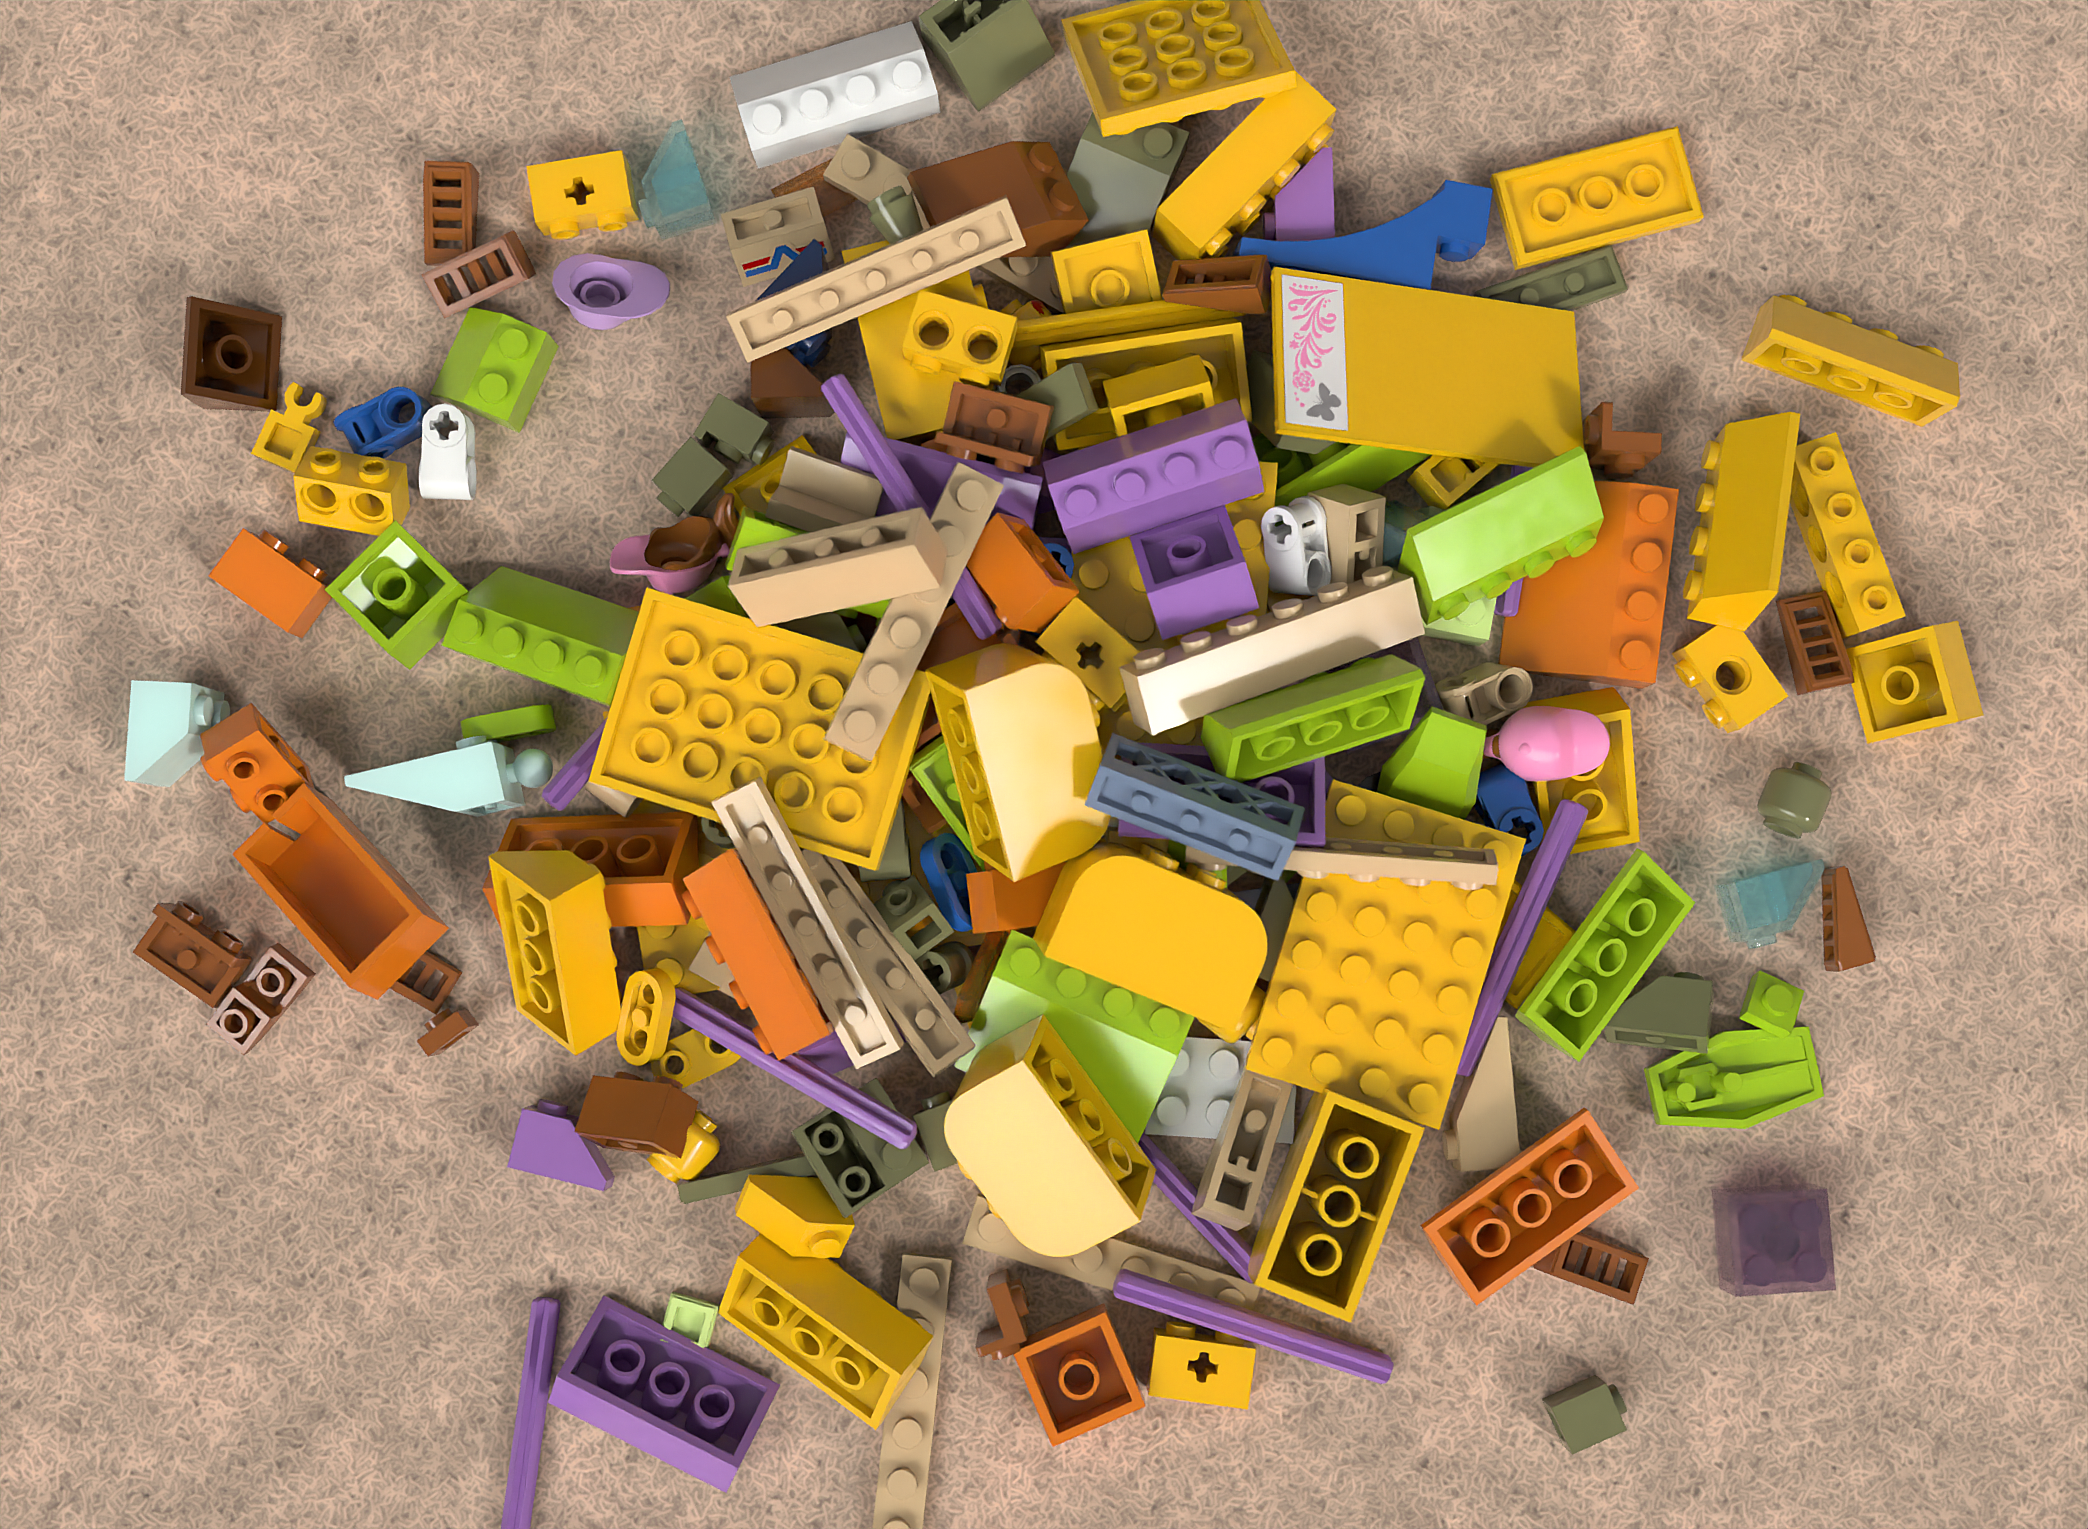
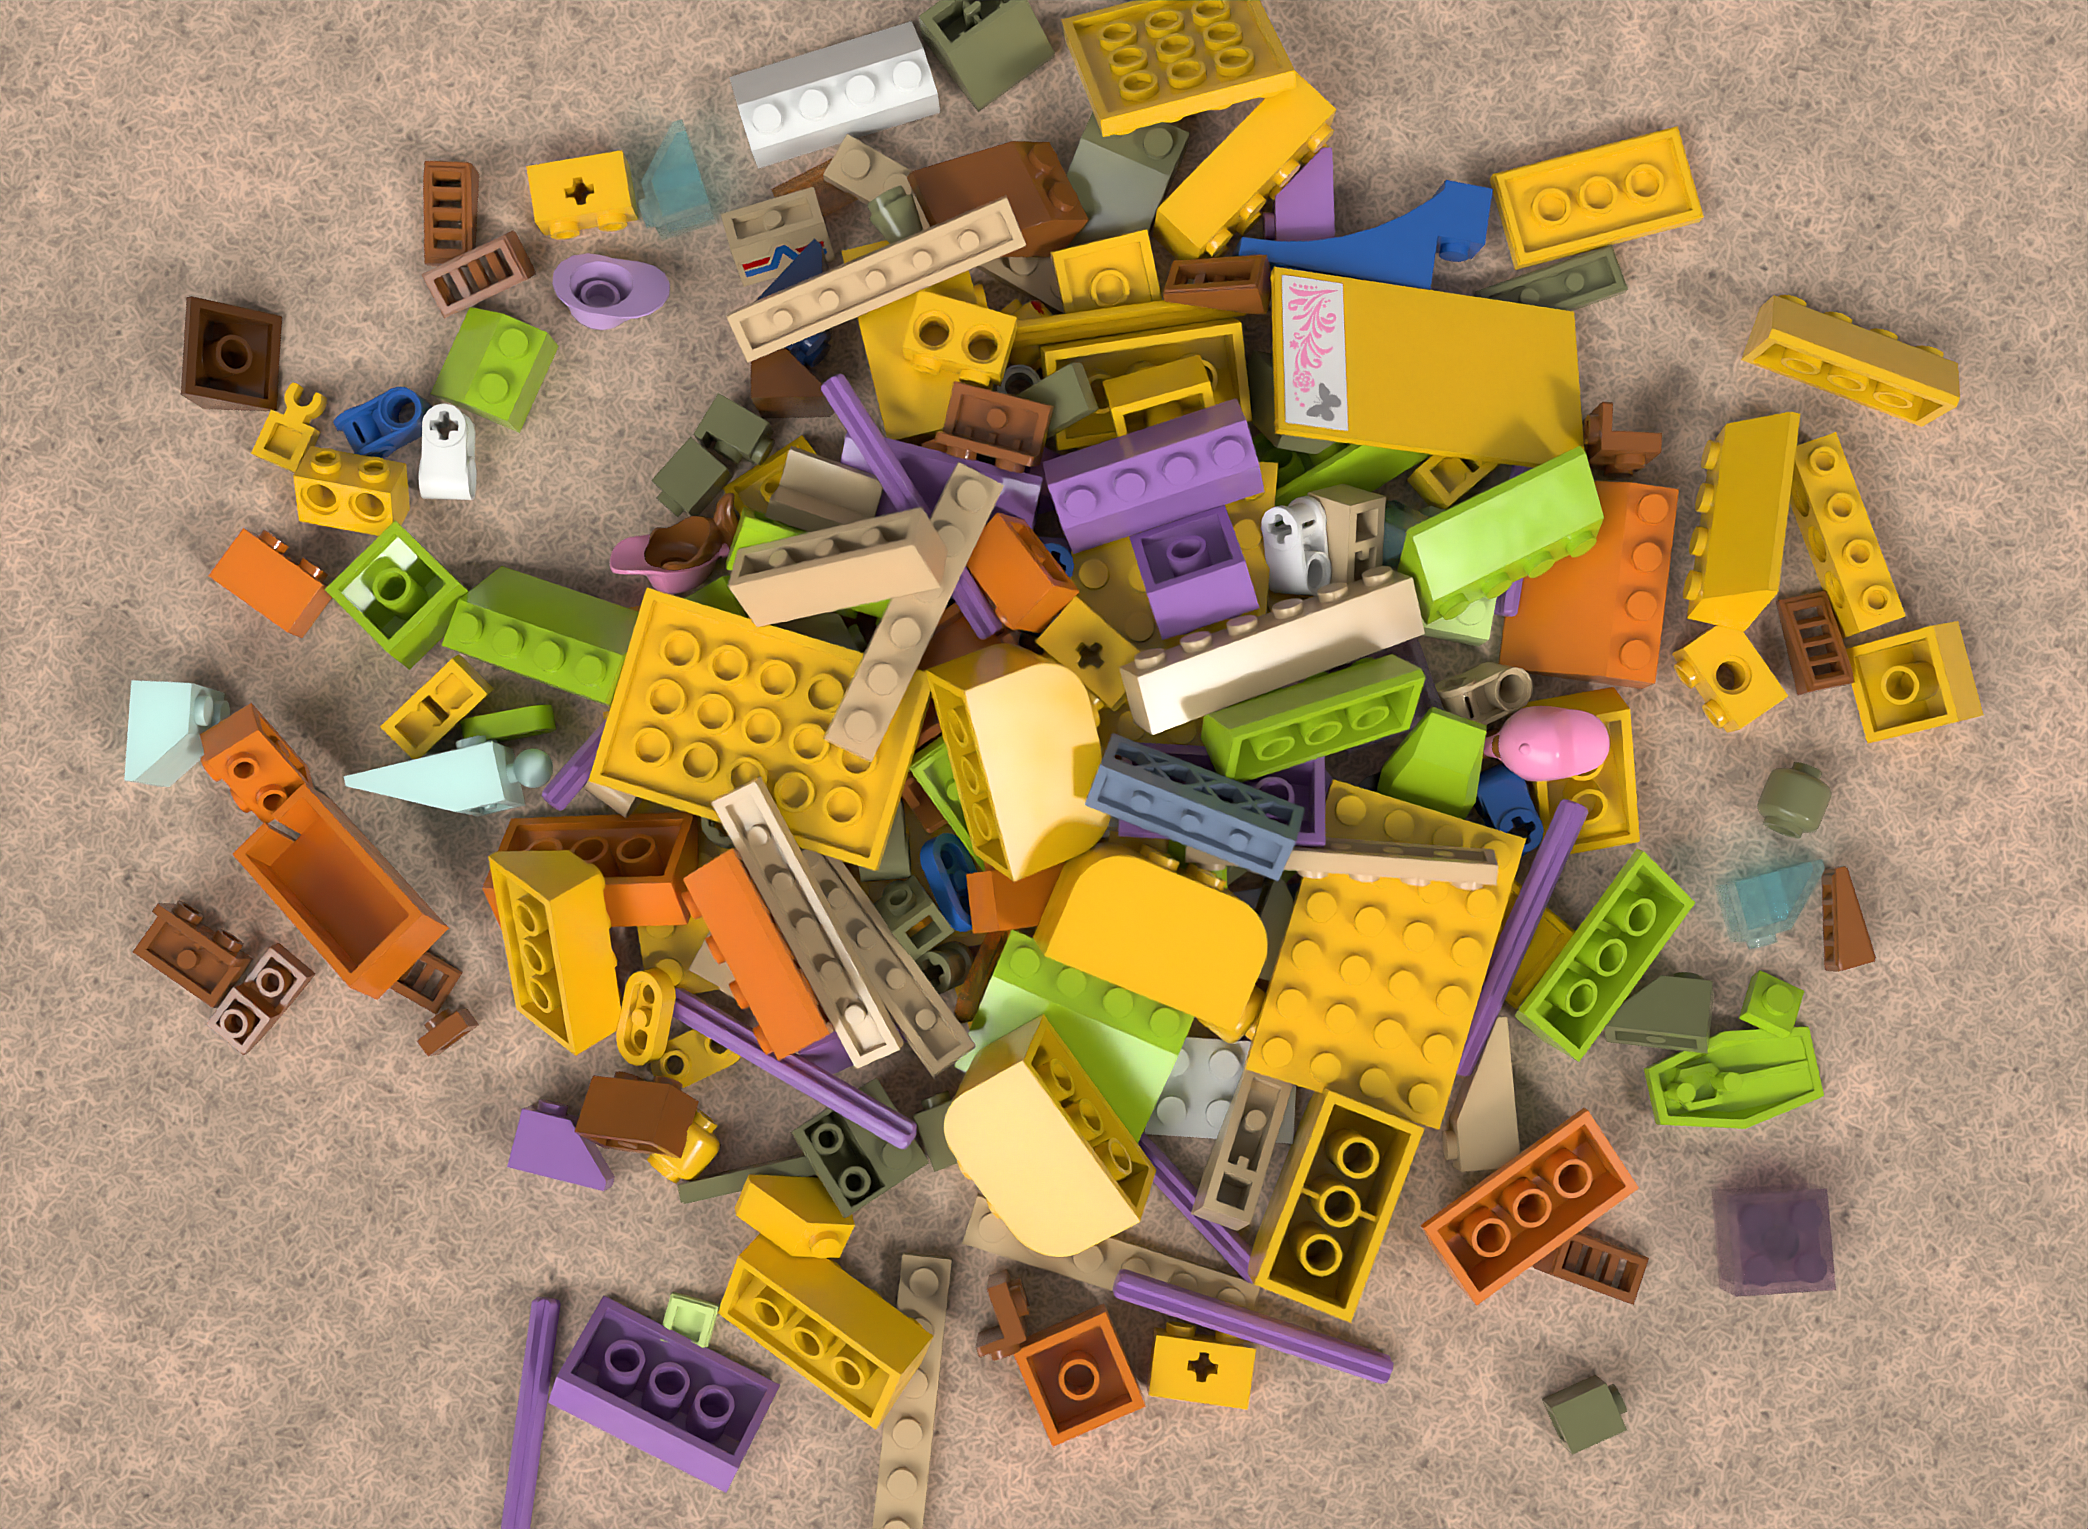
(437, 707): none -> yellow brick

